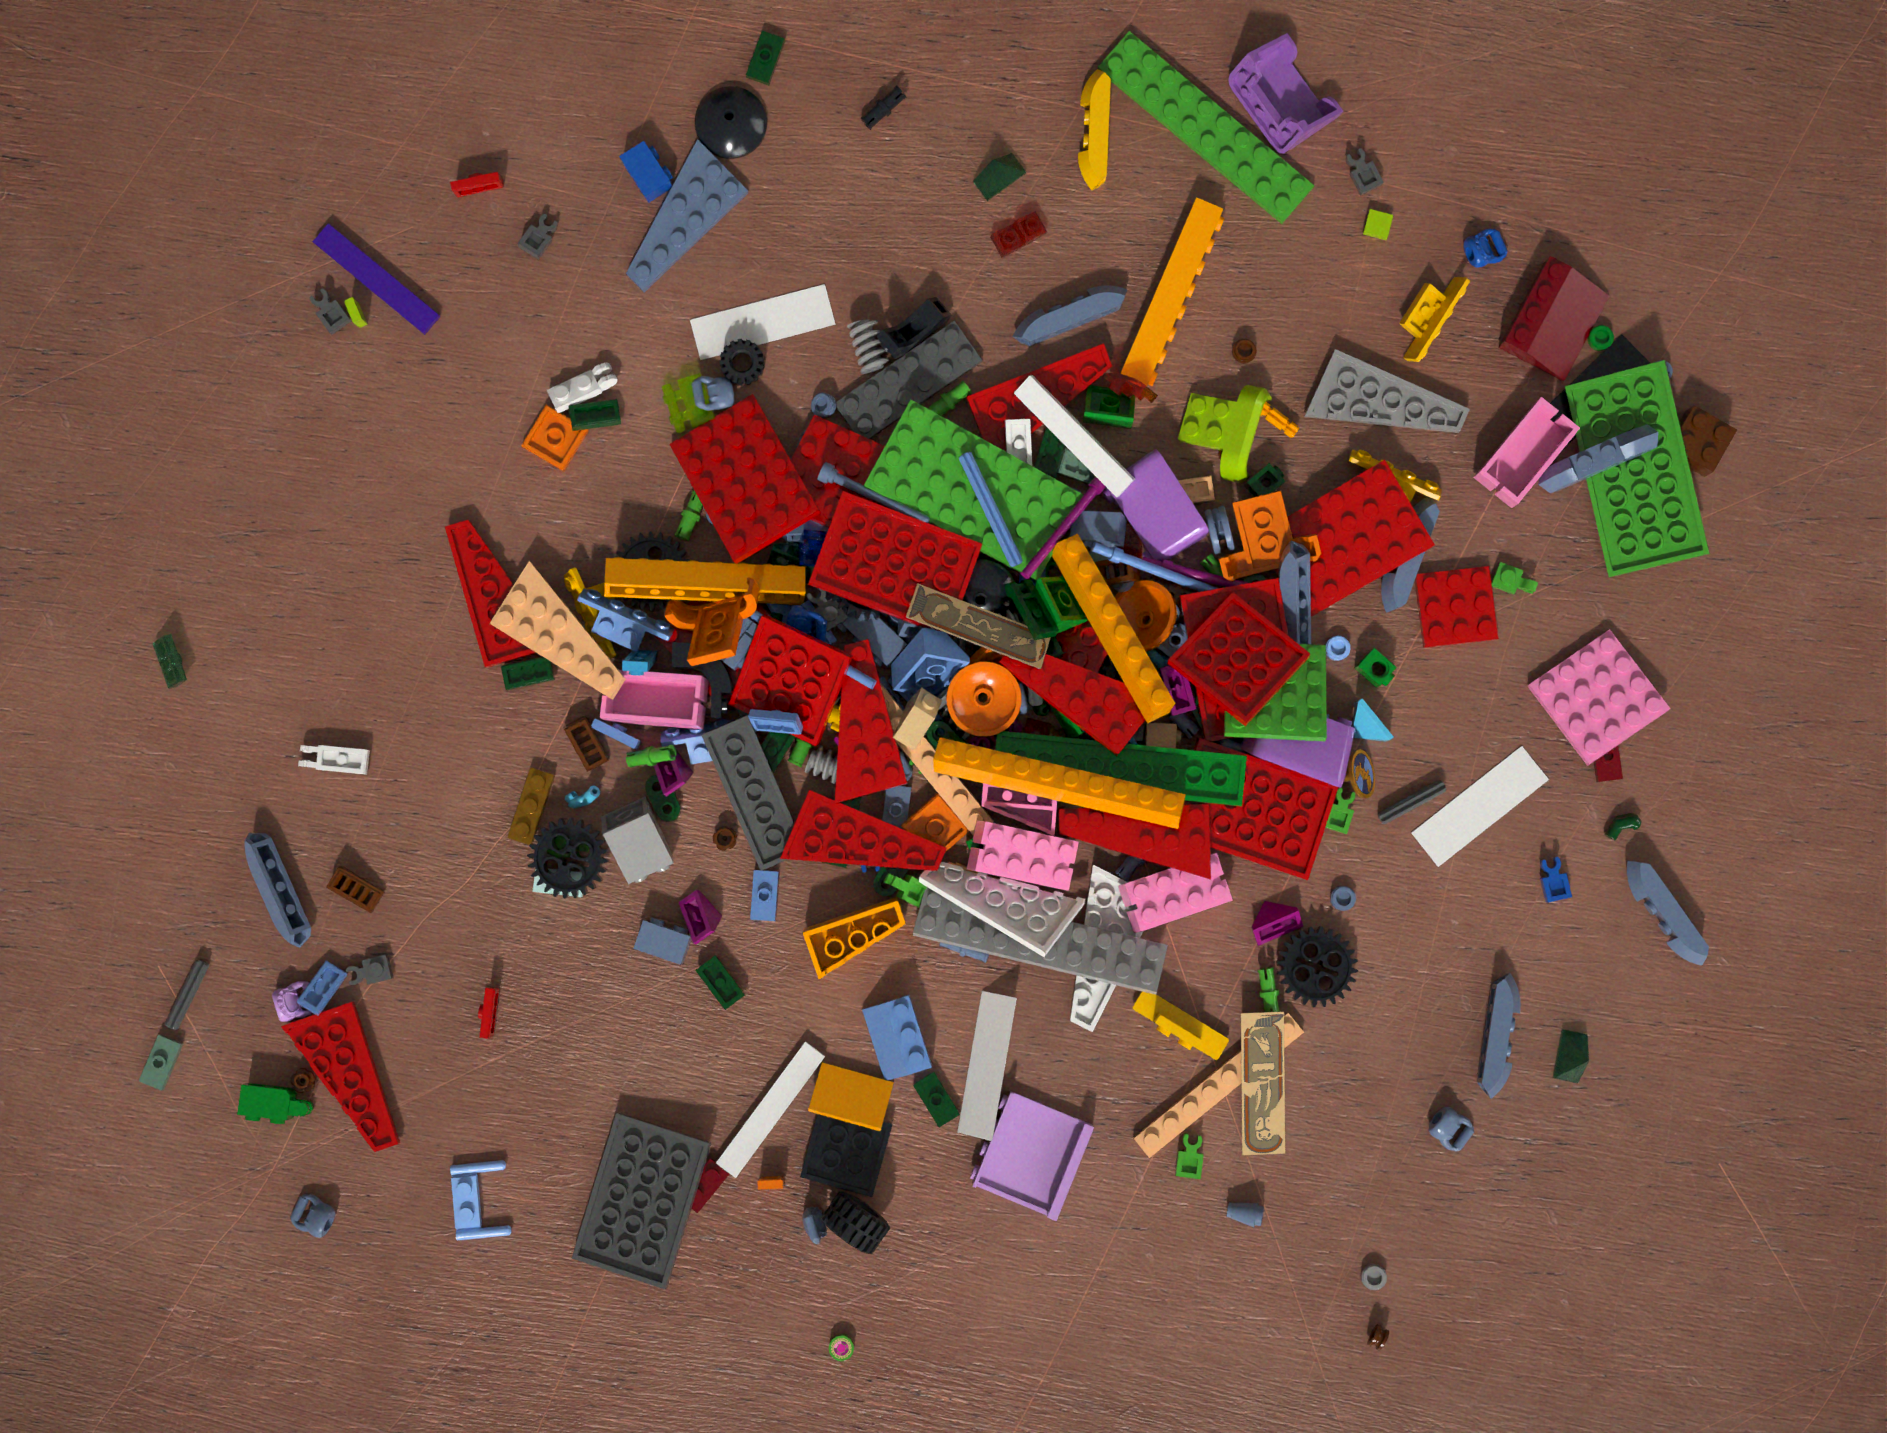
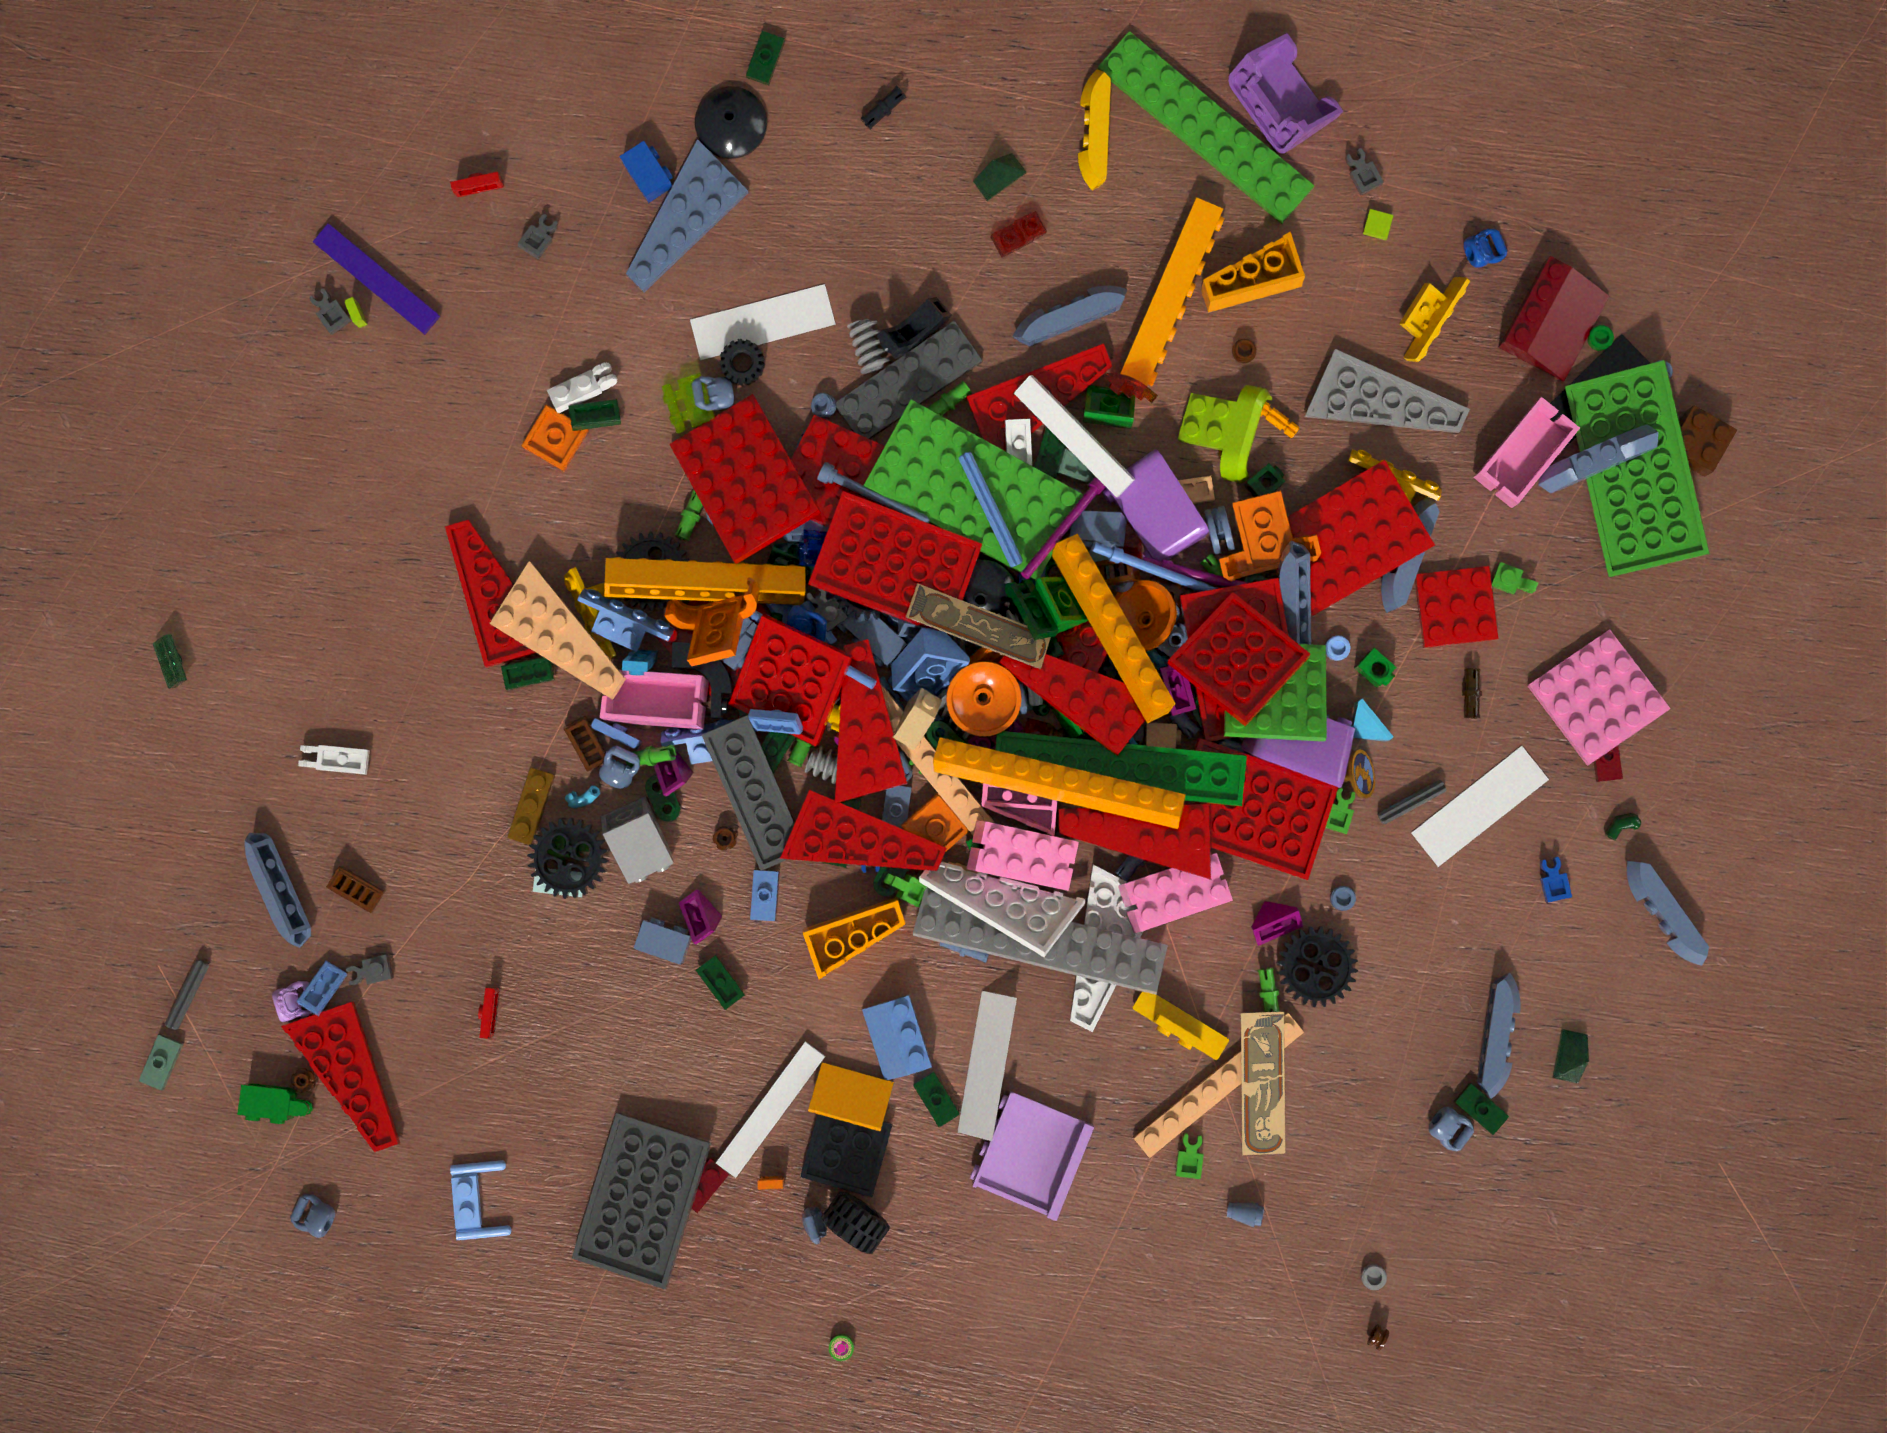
(617, 773): none -> sand blue piece
(1256, 276): none -> light orange wedge
(1472, 693): none -> dark brown pin
(1481, 1108): none -> dark green plate

